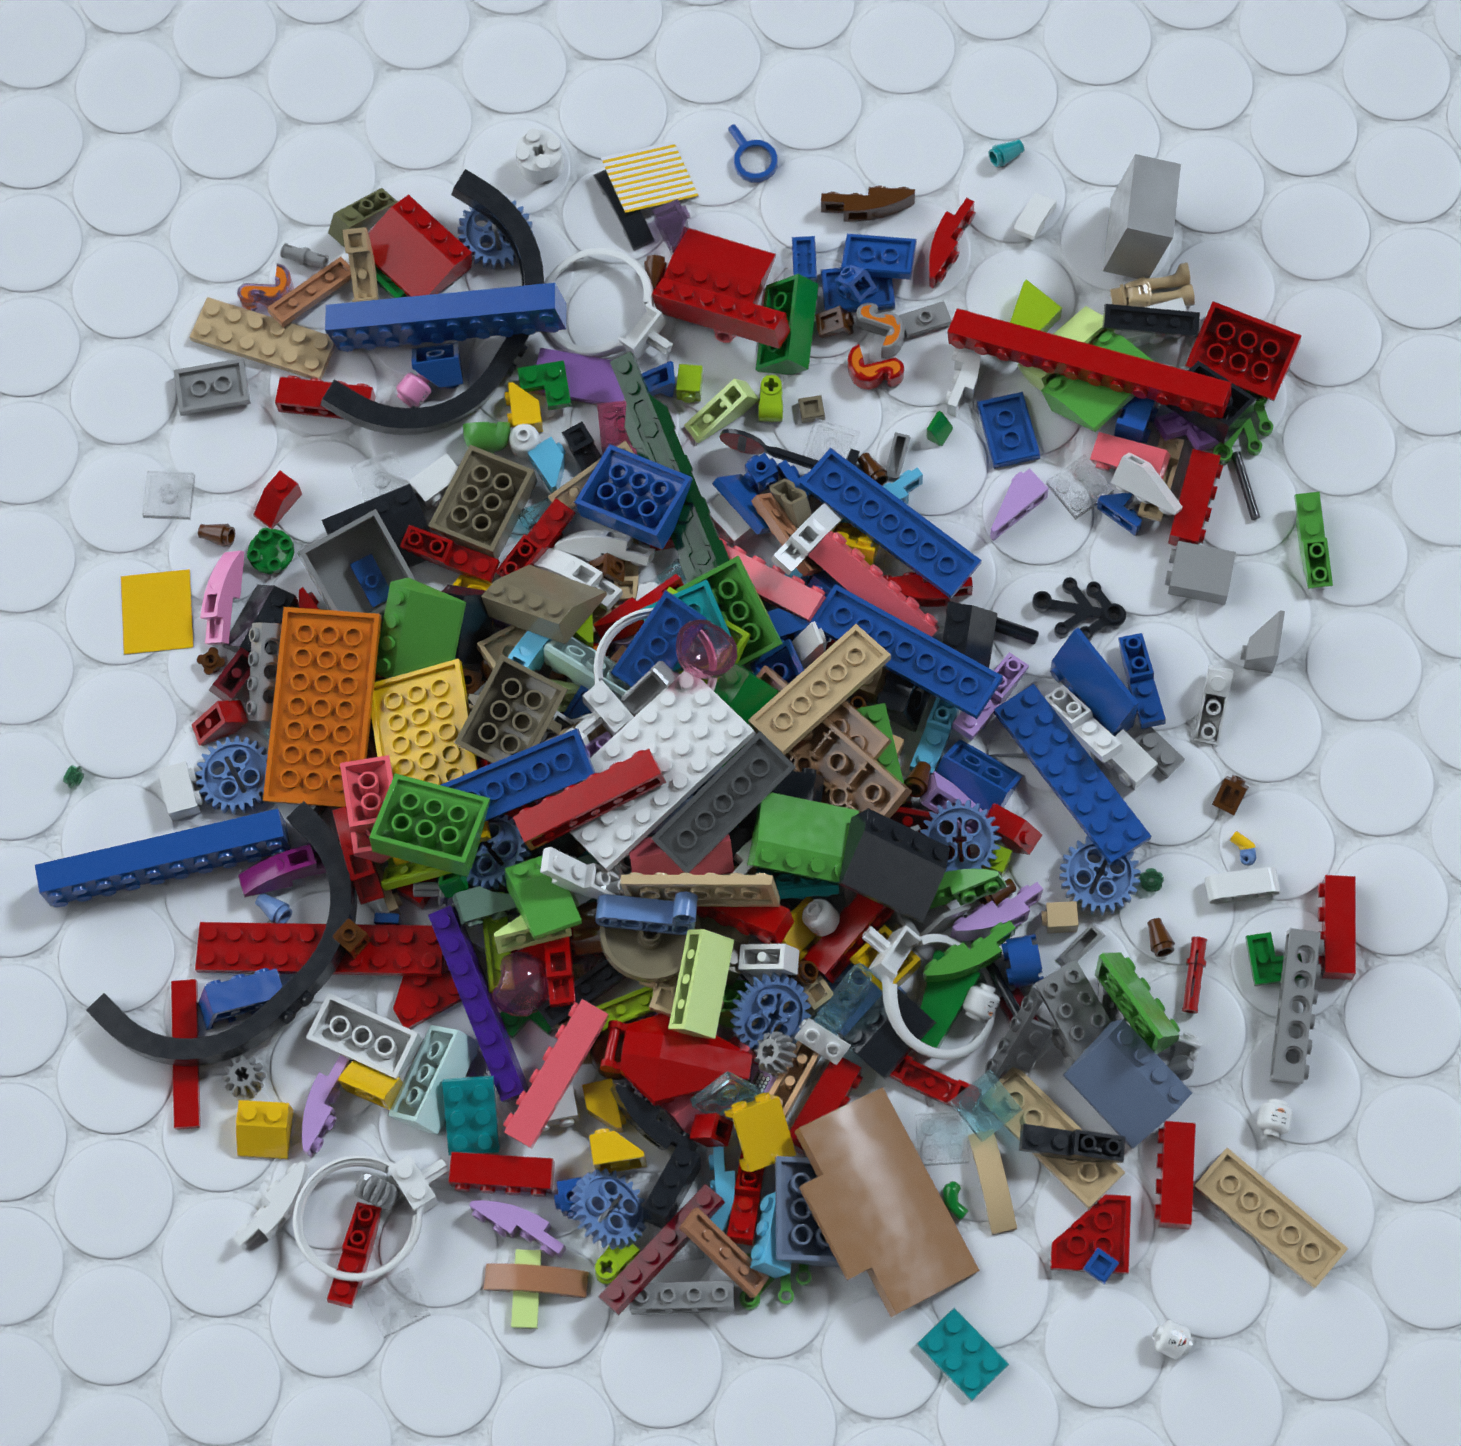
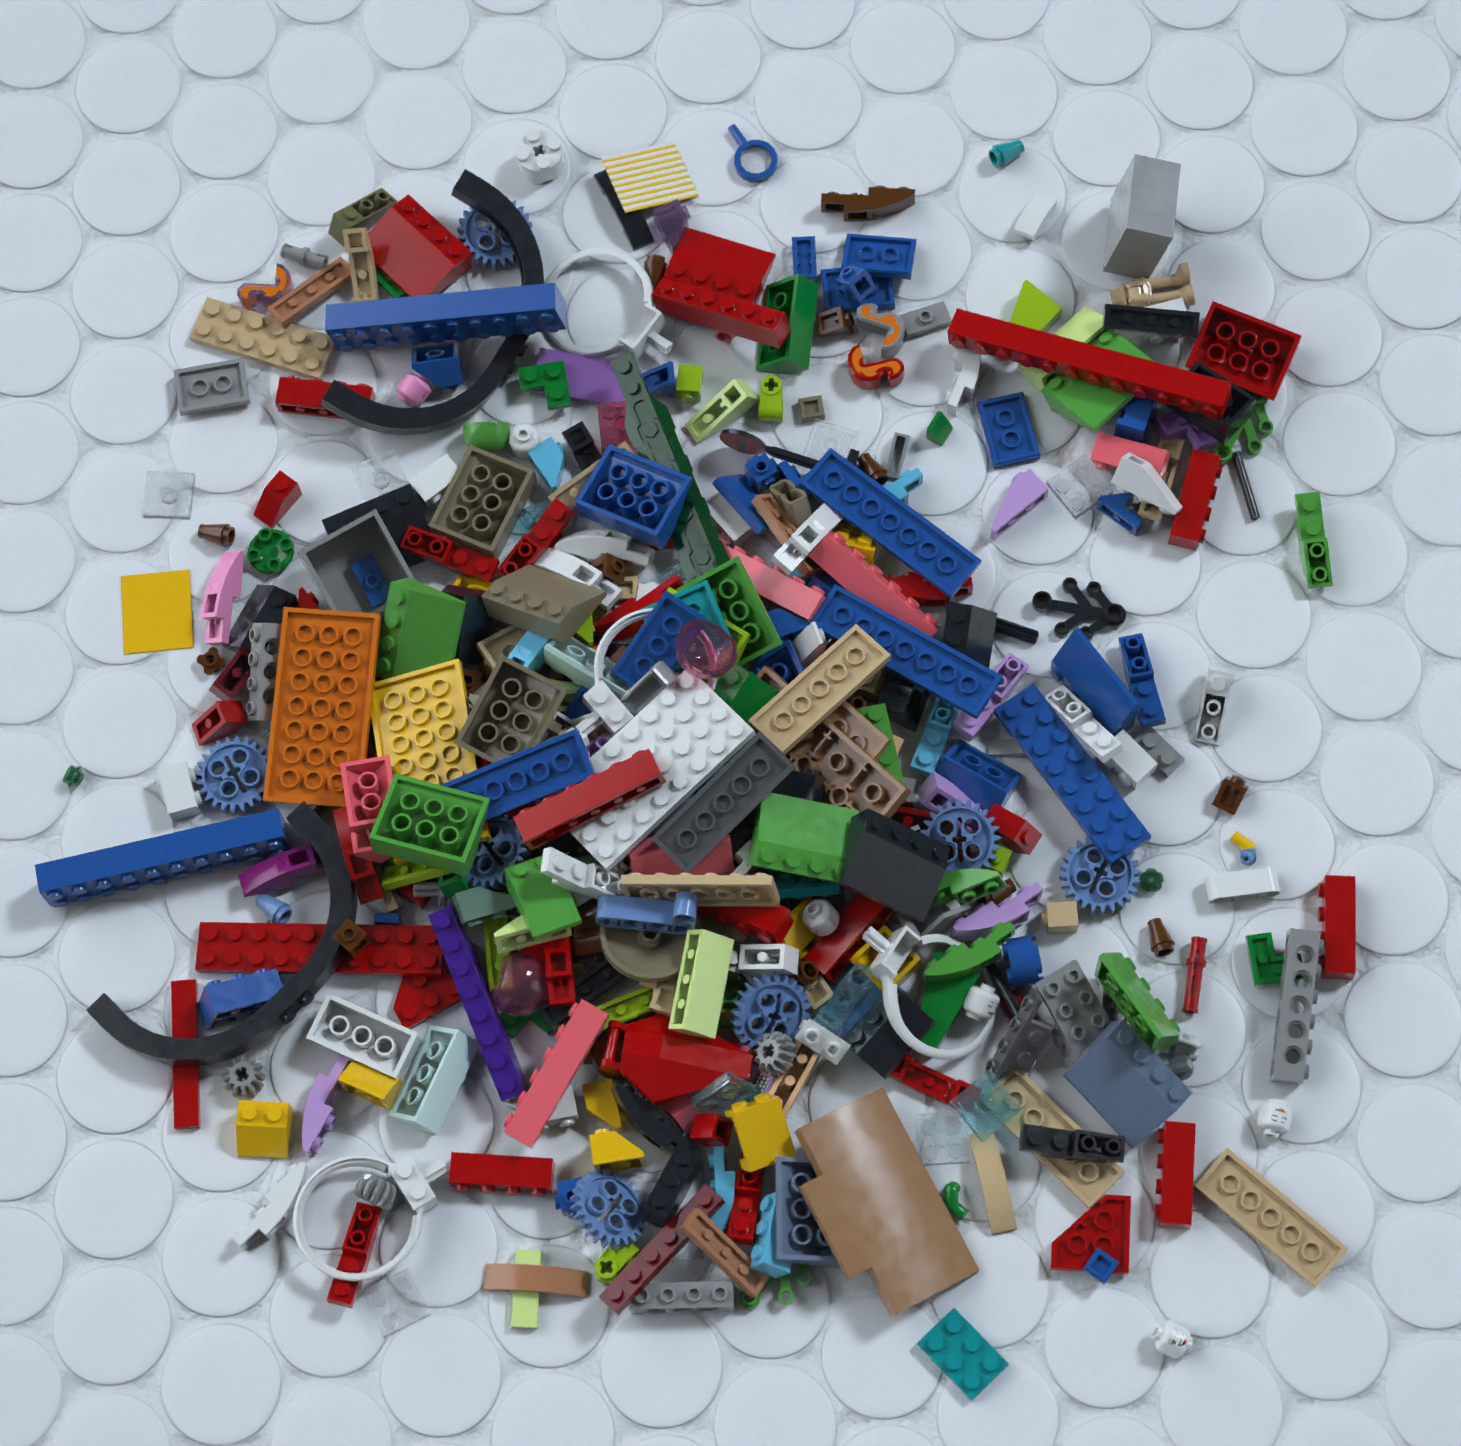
(471, 1115): teal plate -> none
(510, 1219): lavender slope -> none
(524, 408): yellow slope -> none
(828, 1095): red brick -> none
(918, 779): reddish brown cone -> none
(945, 241): red slope -> none
(1082, 944): light grey piece -> none
(1200, 572): light grey brick -> none
(1264, 645): light grey slope -> none

